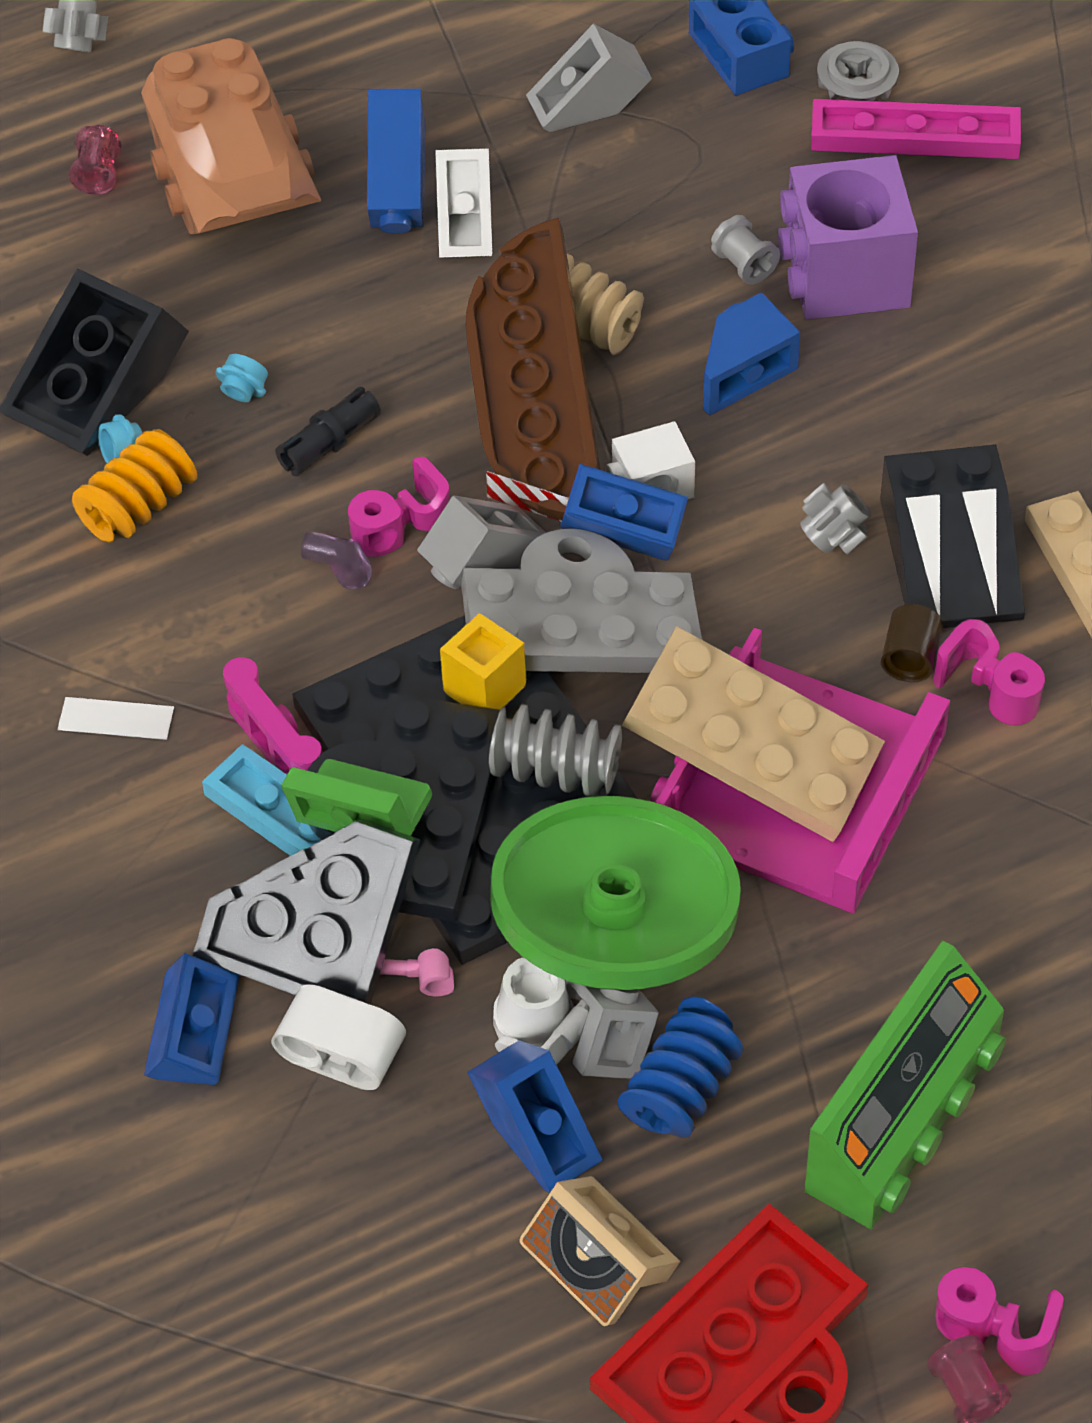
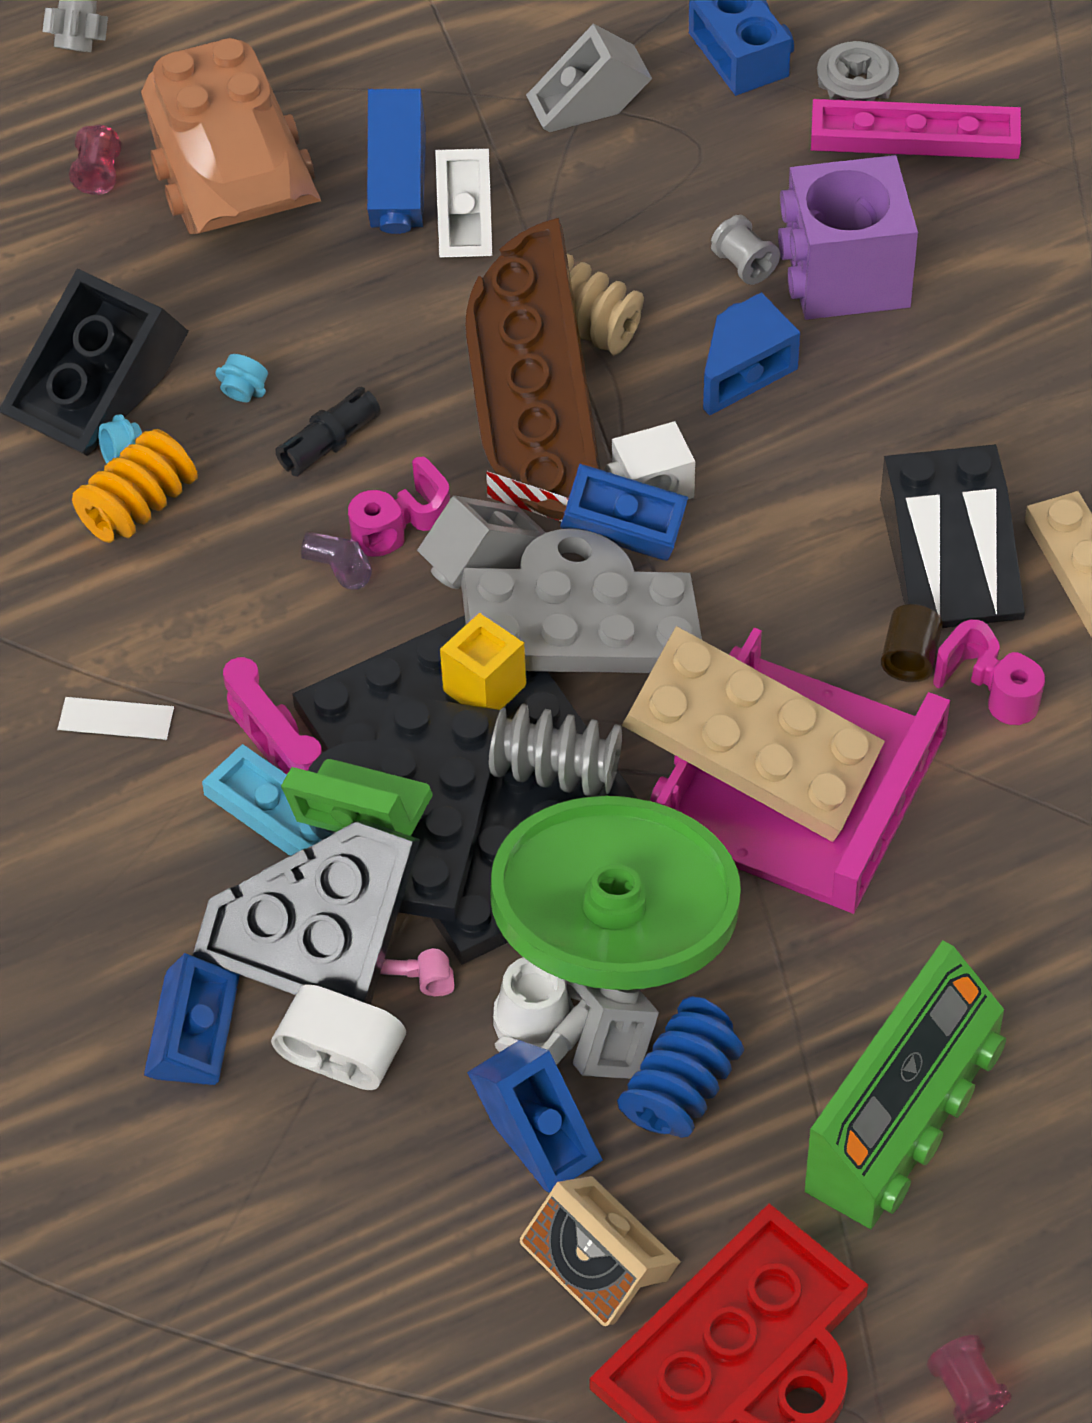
(835, 518): light grey gear -> none
(970, 1307): dark pink leg -> none

